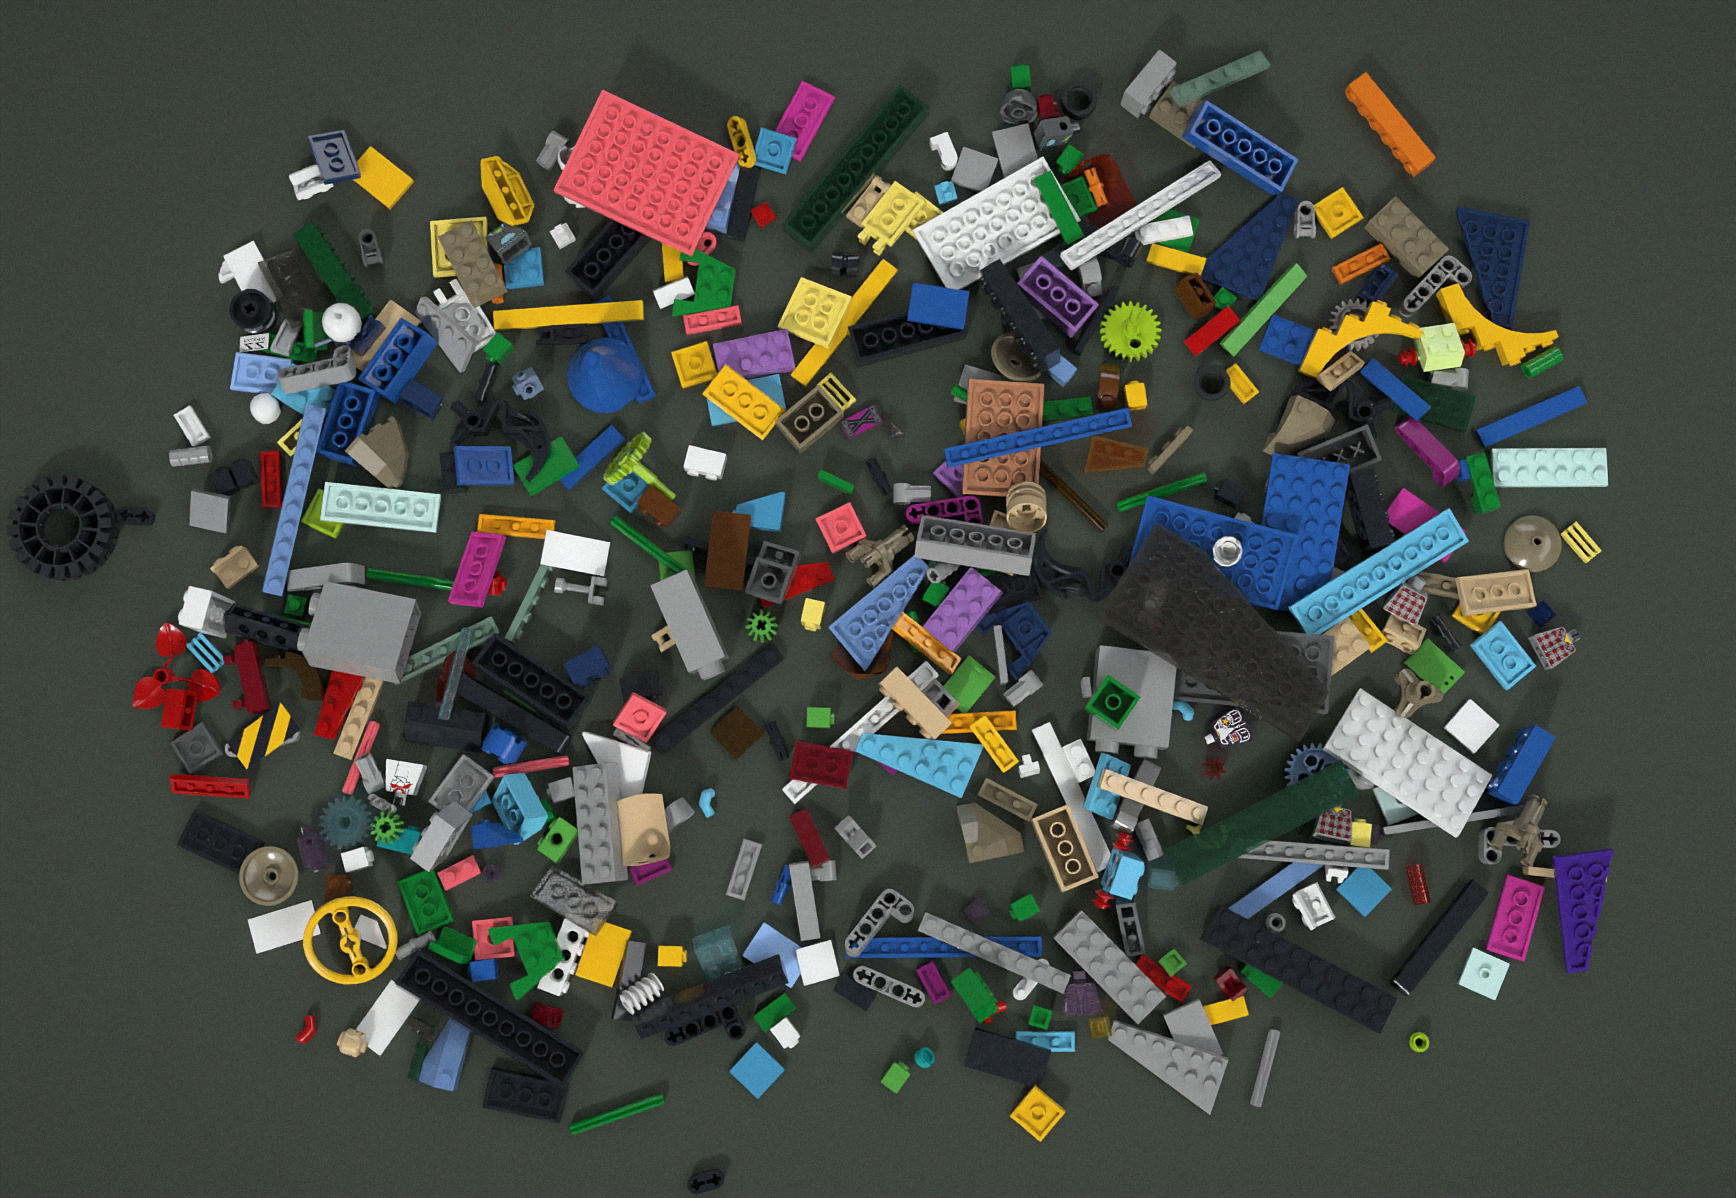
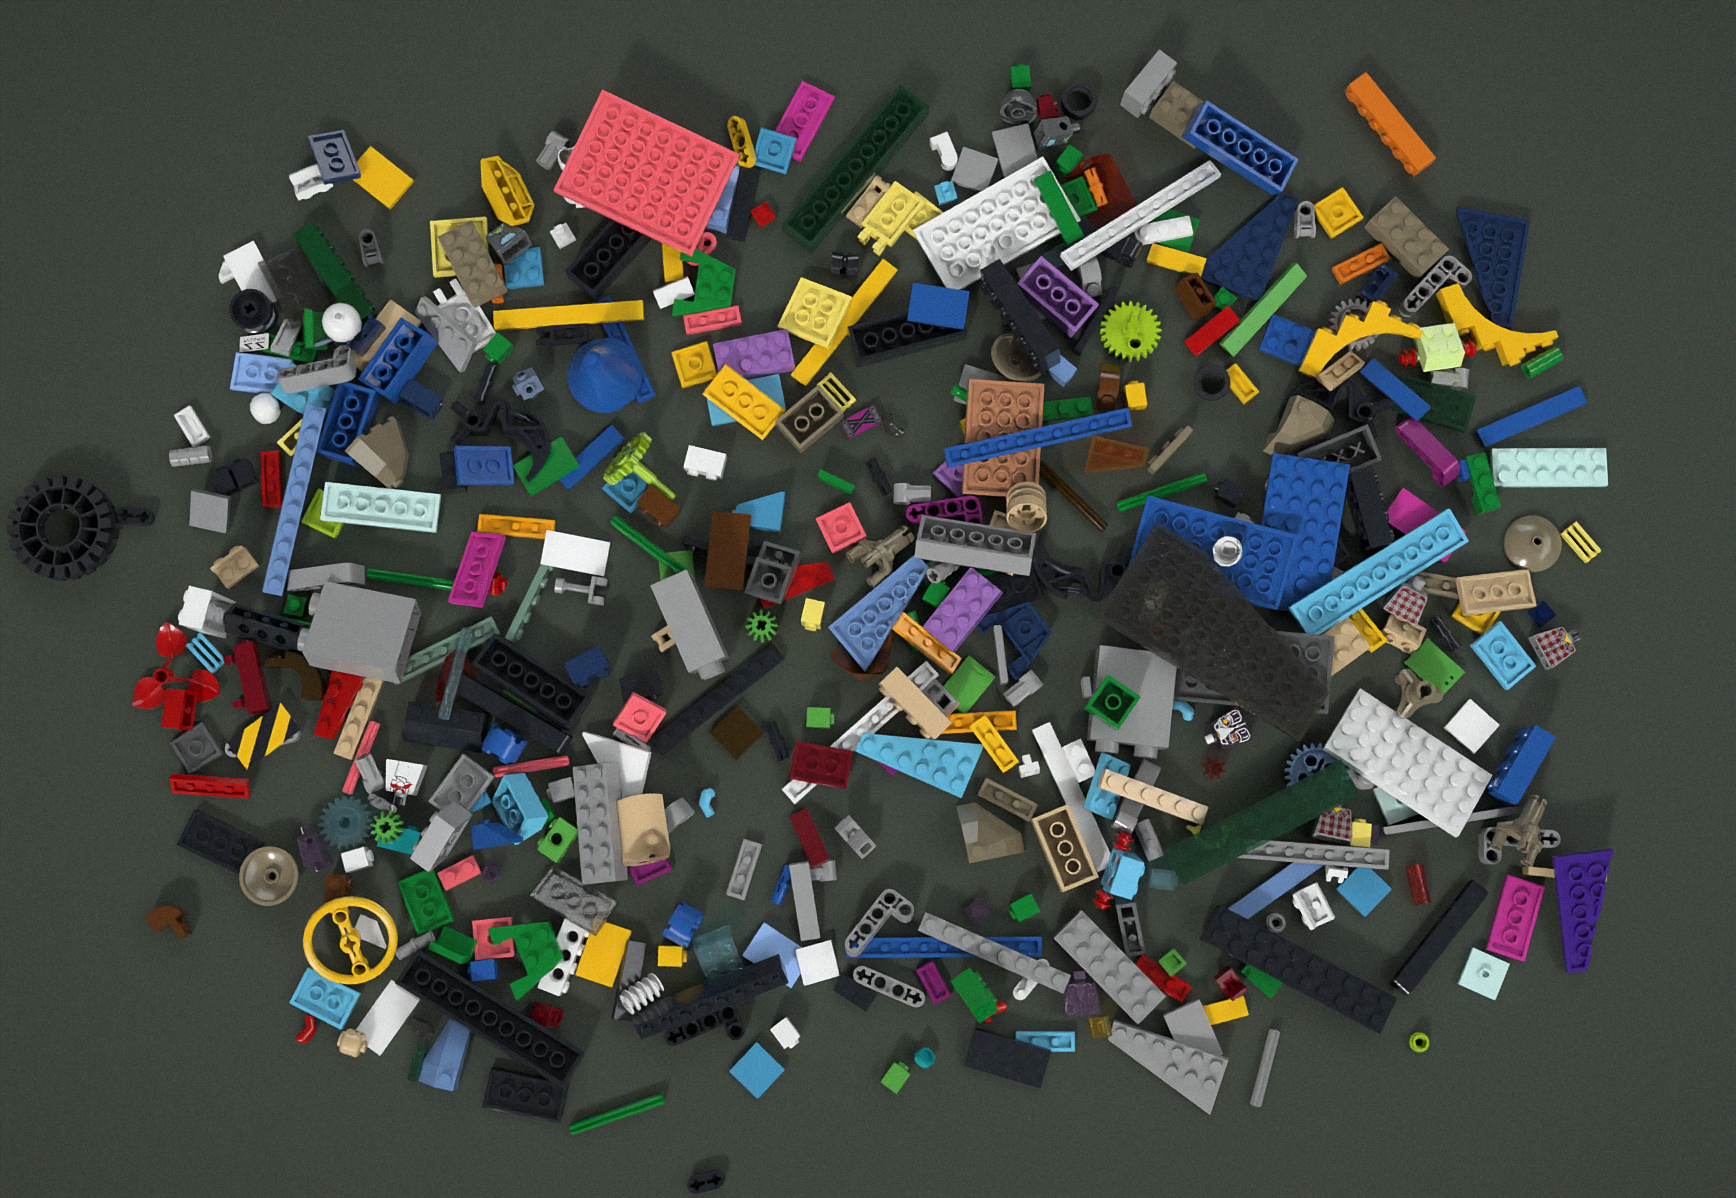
(168, 916): none -> reddish brown brick
(281, 926): white sticker -> none
(325, 998): none -> medium azure plate
(682, 924): none -> blue brick
(774, 1012): green tile -> none
(1037, 1113): yellow tile -> none
(1040, 1017): green plate -> none
(1219, 78): sand green plate -> none

